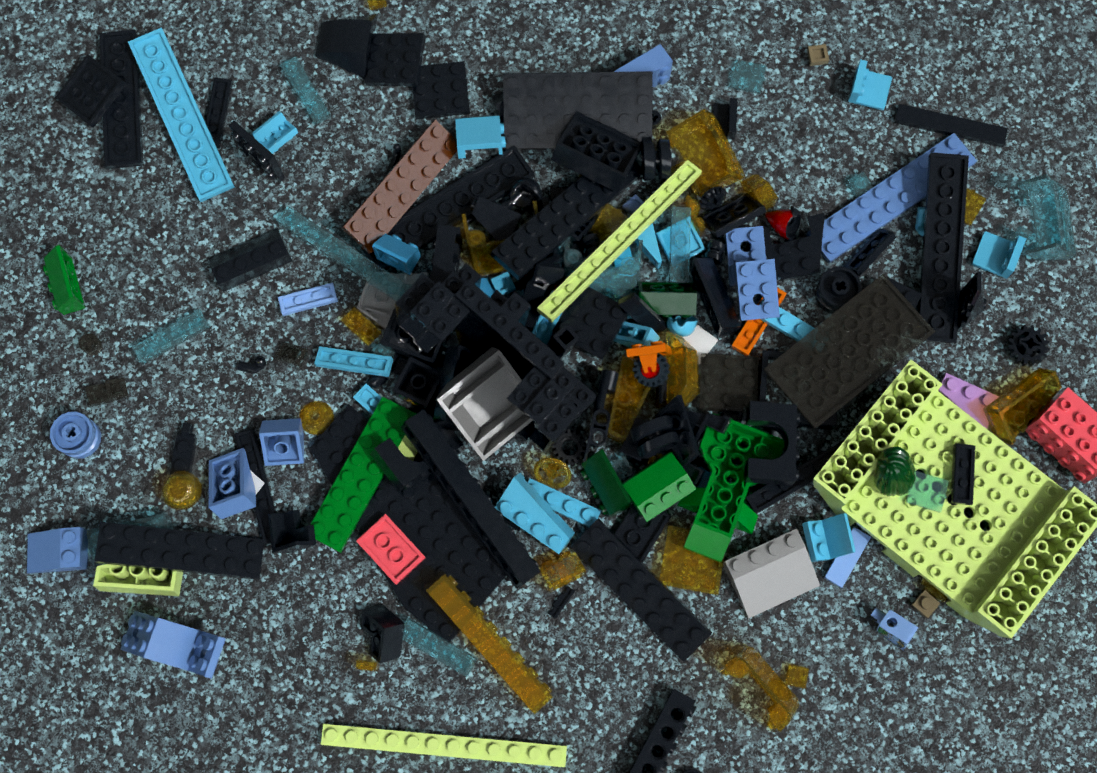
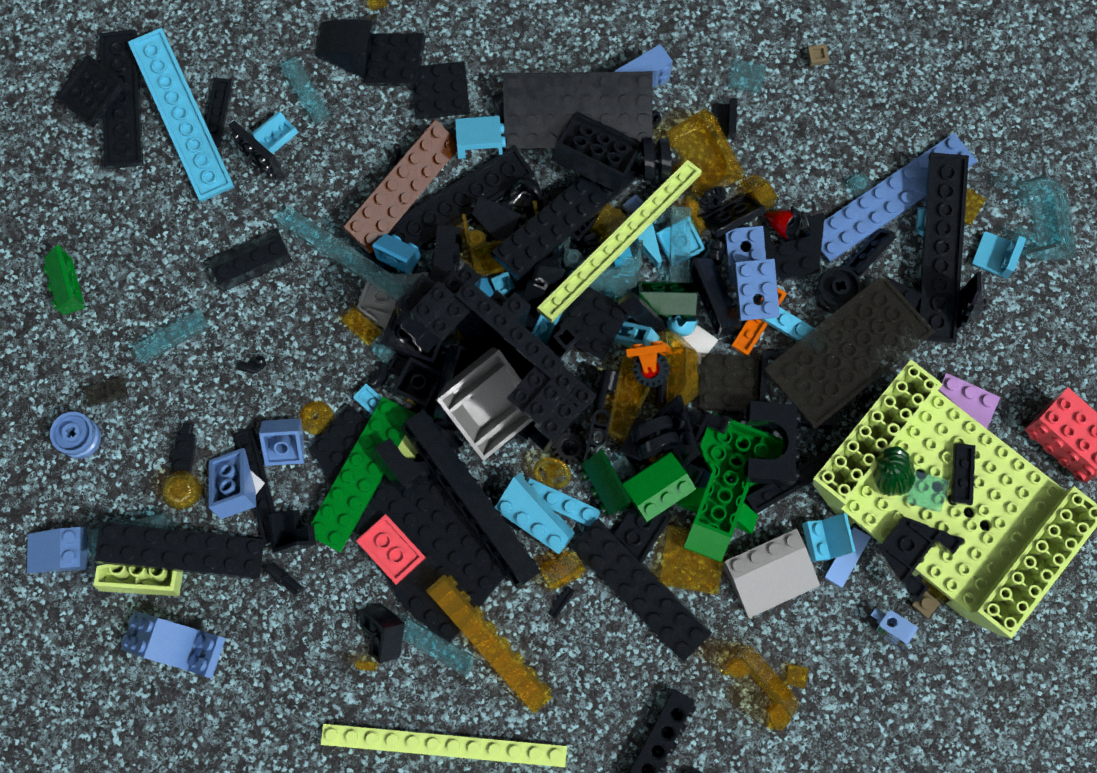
(87, 341): clear smoke wheel -> none
(284, 579): none -> black axle
(291, 355): clear smoke slope -> none
(307, 299): light blue tile -> none
(353, 361): medium azure plate -> none
(869, 87): medium azure bracket -> none
(907, 547): none -> black wing
(951, 124): black tile -> none
(1021, 403): clear yellow wedge -> none
(1034, 341): black gear -> none

